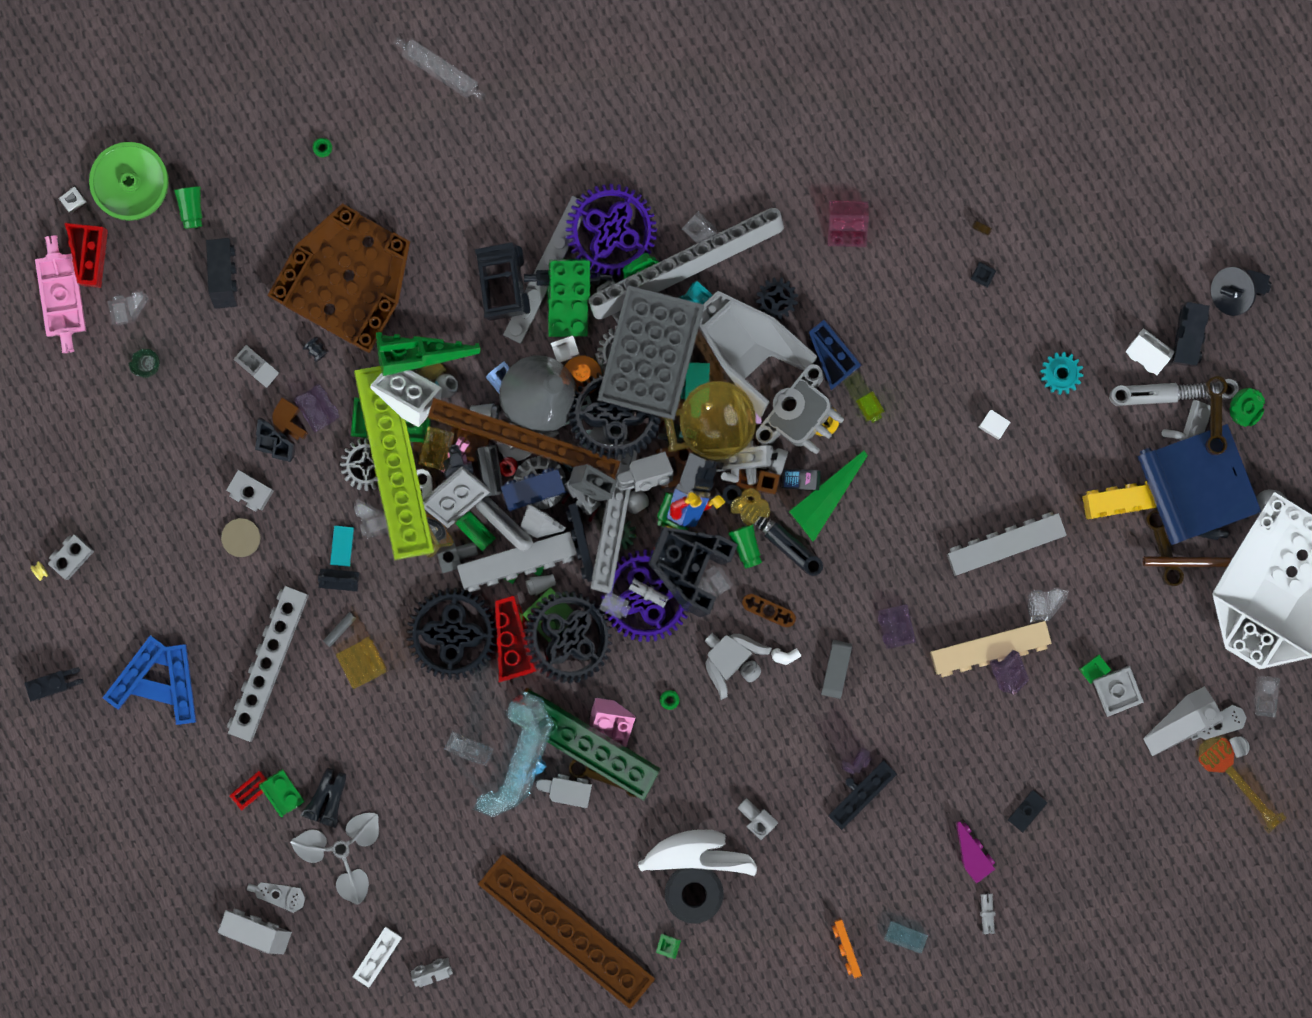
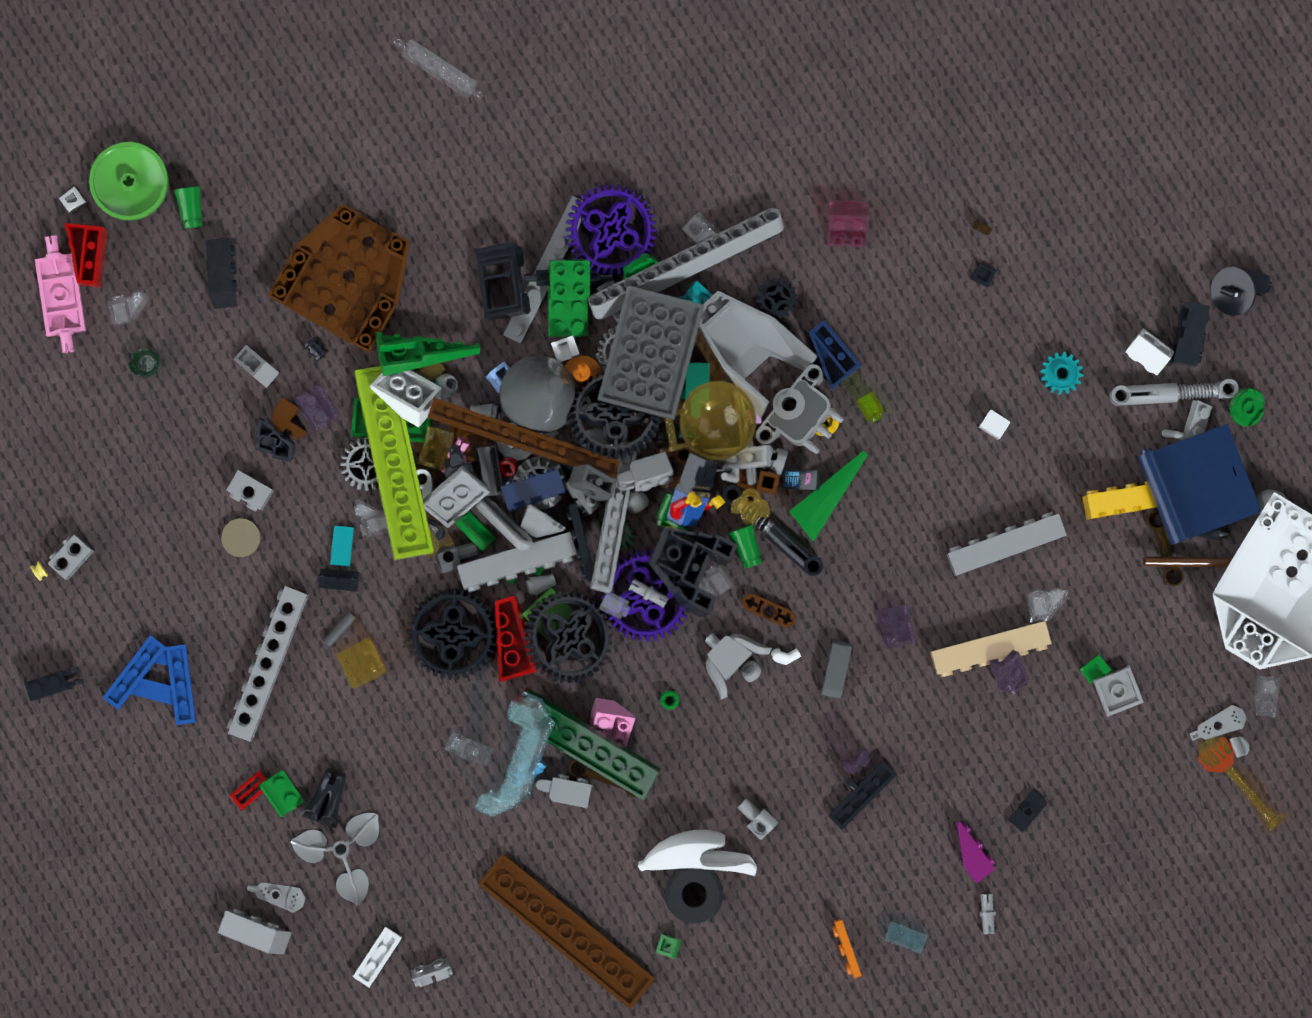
(320, 141): green plate -> none
(1190, 717): light grey wedge -> none
(1216, 415): dark brown piece -> none

